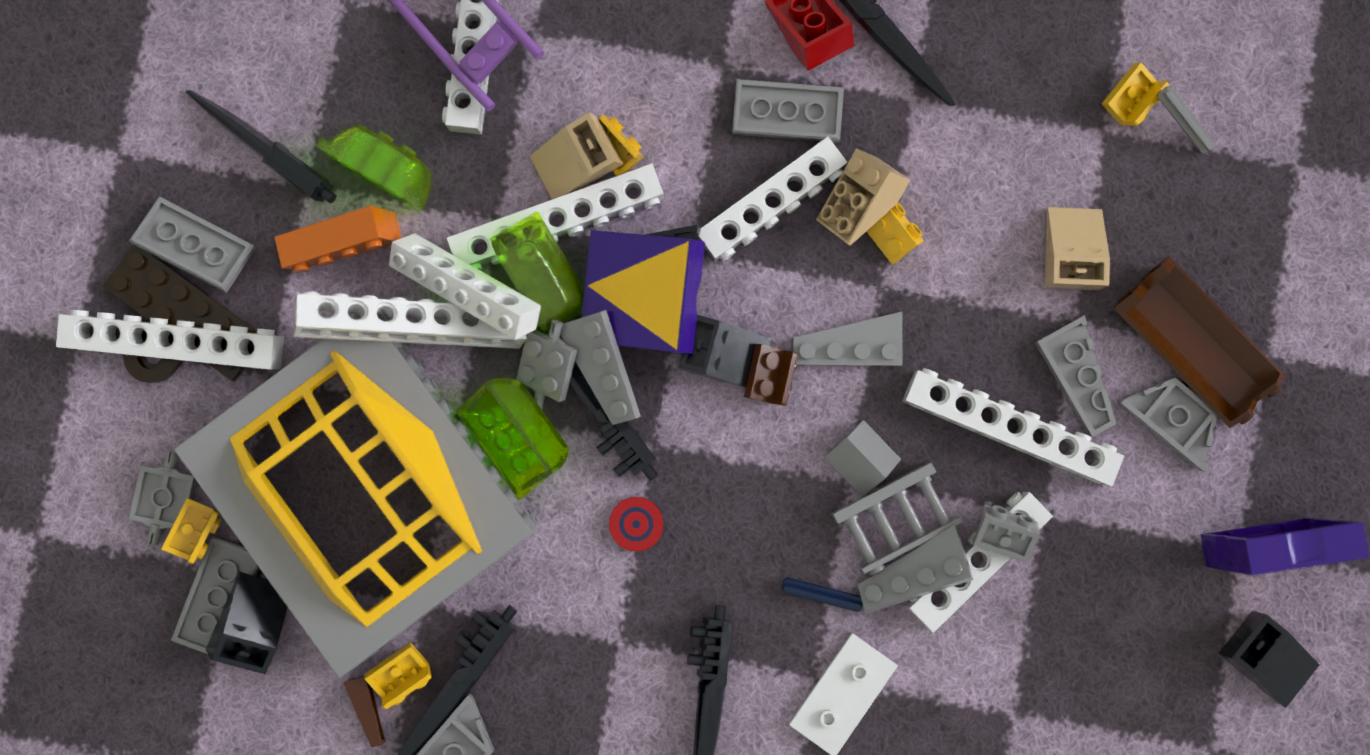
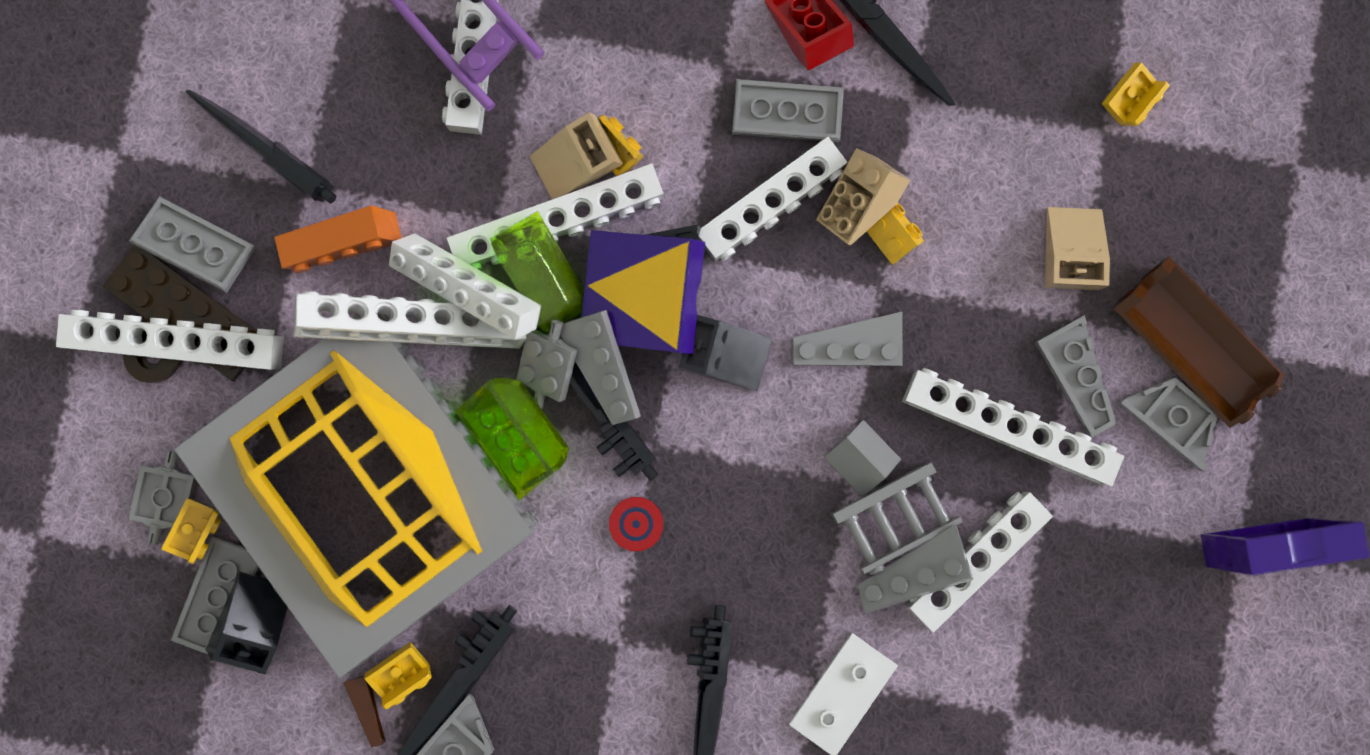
(381, 163): clear neon green windscreen -> none
(770, 375): reddish brown bracket -> none
(822, 594): dark blue axle -> none
(1007, 533): light grey bracket -> none
(1185, 119): light grey axle -> none
(1269, 657): black slope -> none

